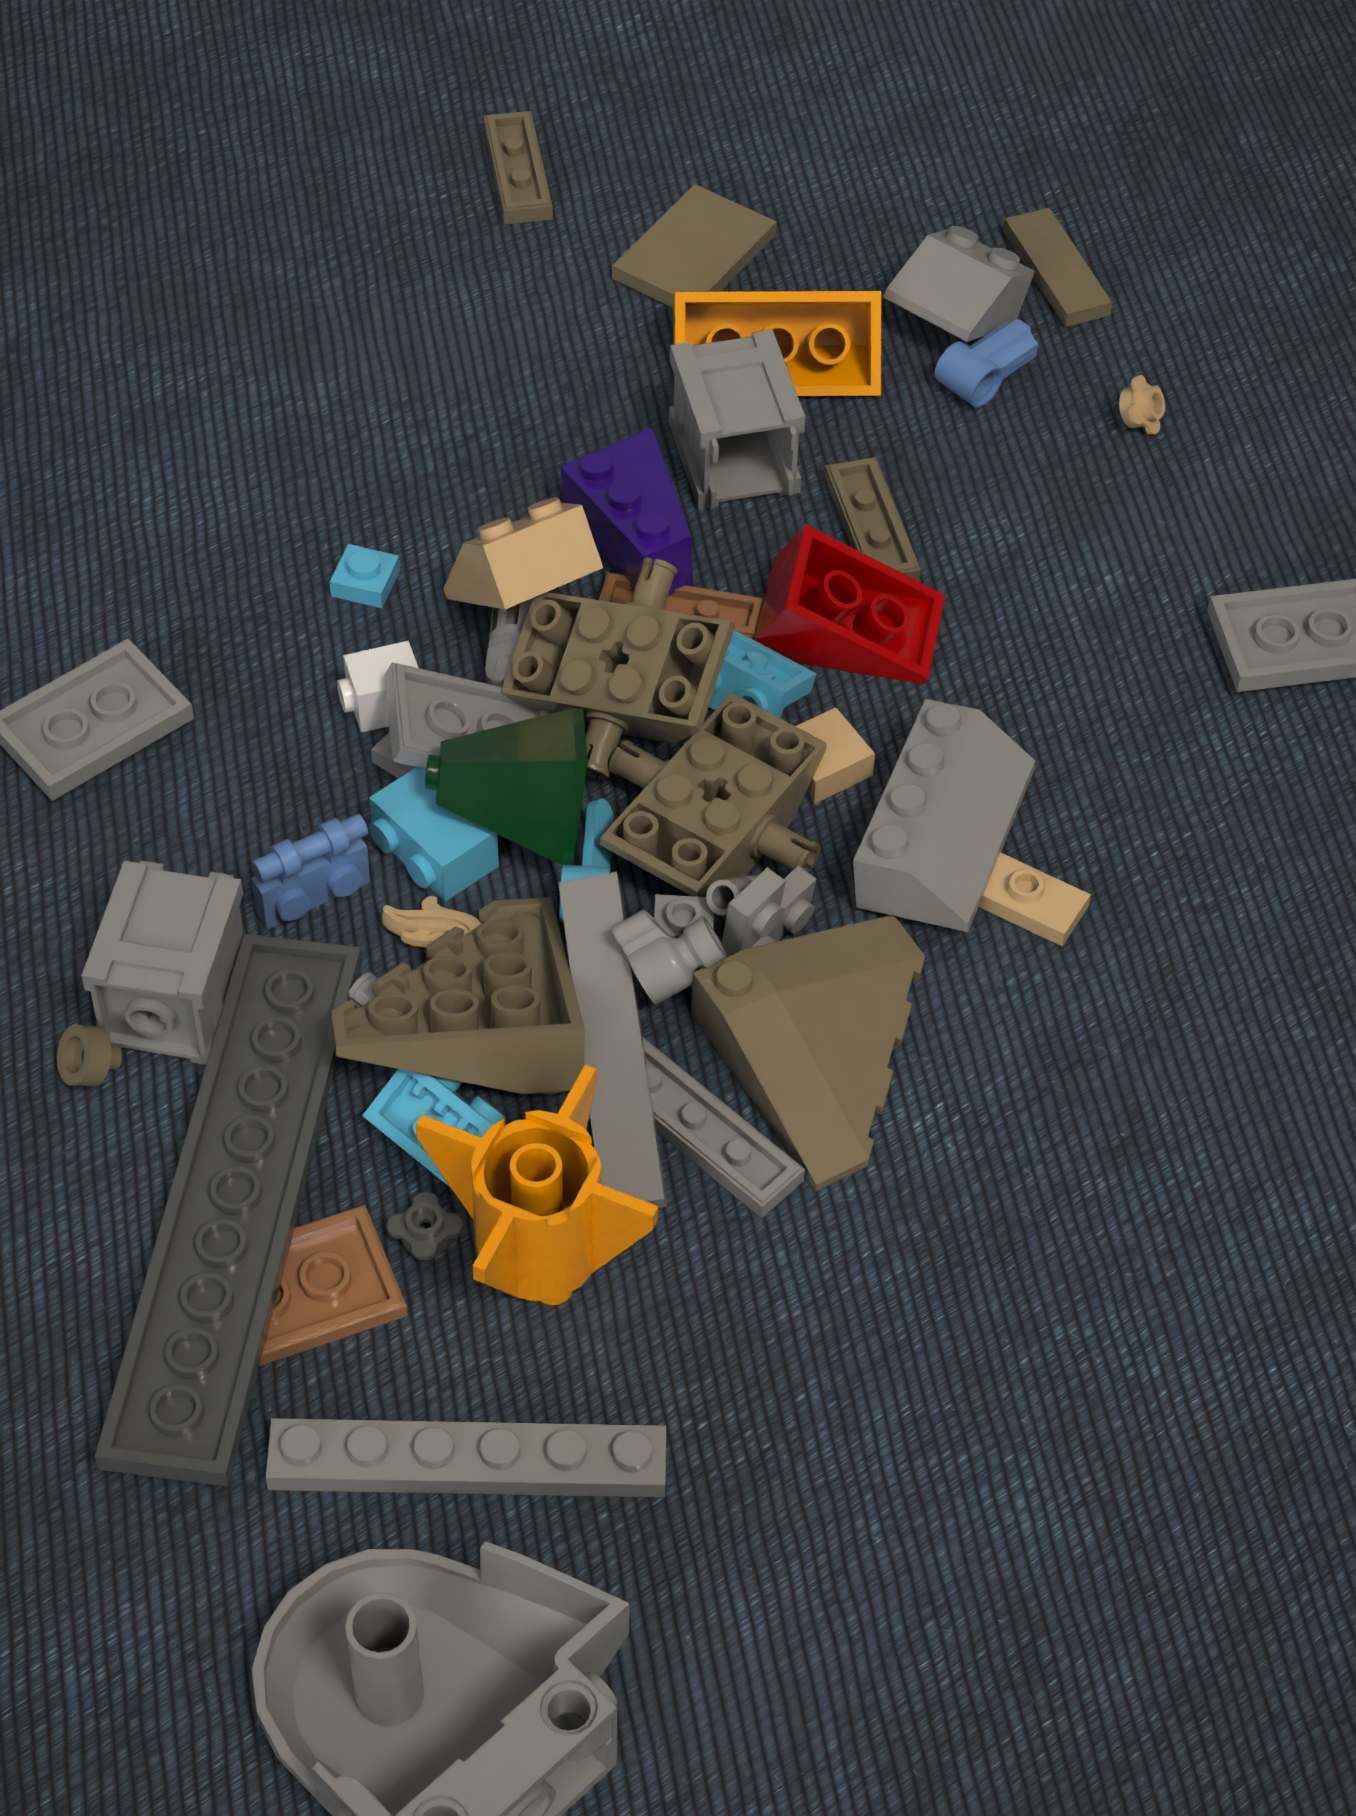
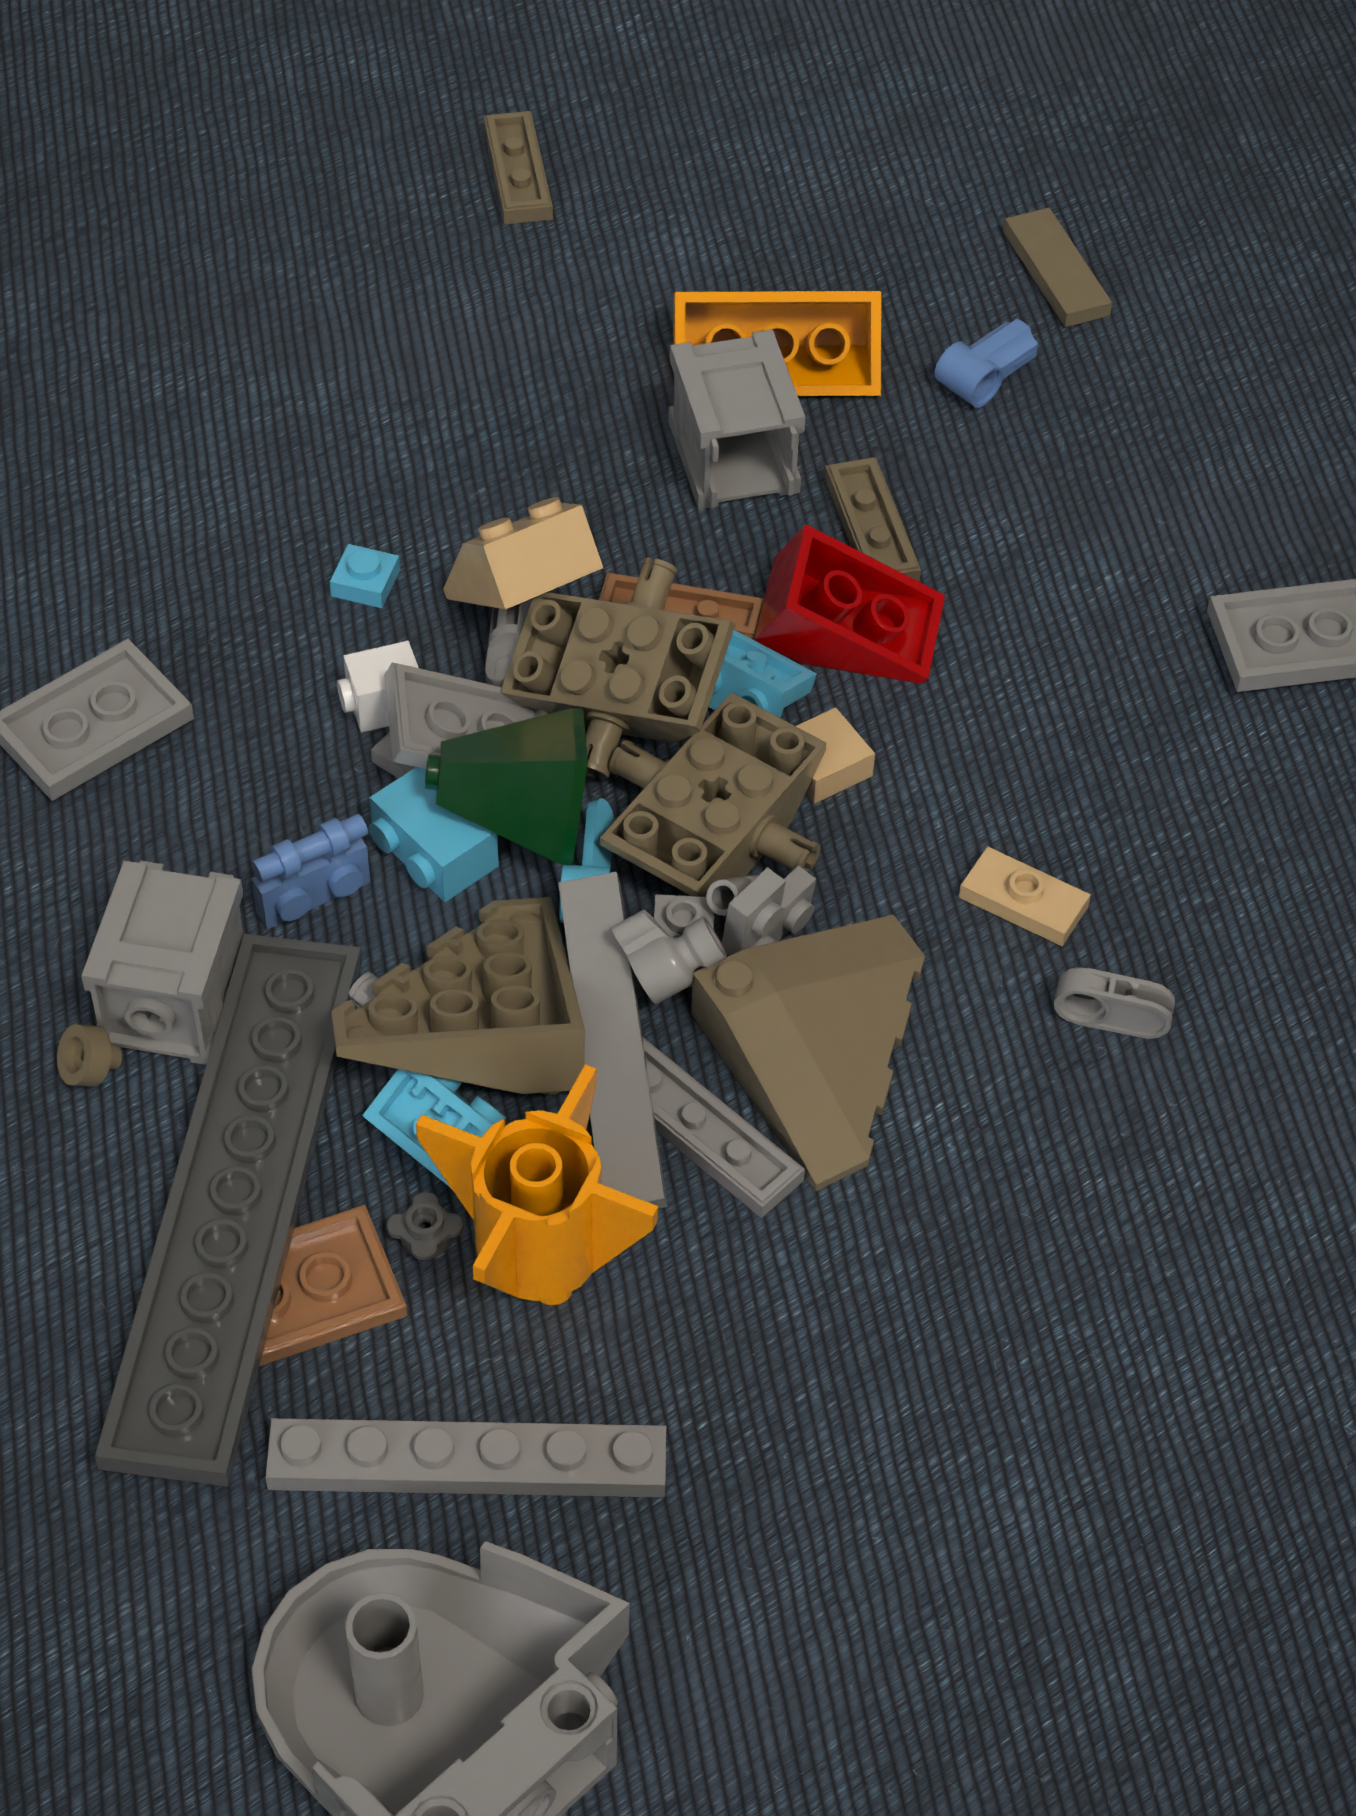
(428, 924): tan piece -> none
(631, 507): dark purple wedge -> none
(694, 247): dark tan tile -> none
(942, 818): light grey slope -> none
(961, 284): light grey slope -> none
(1120, 1005): none -> light grey piece
(1142, 405): tan plate -> none

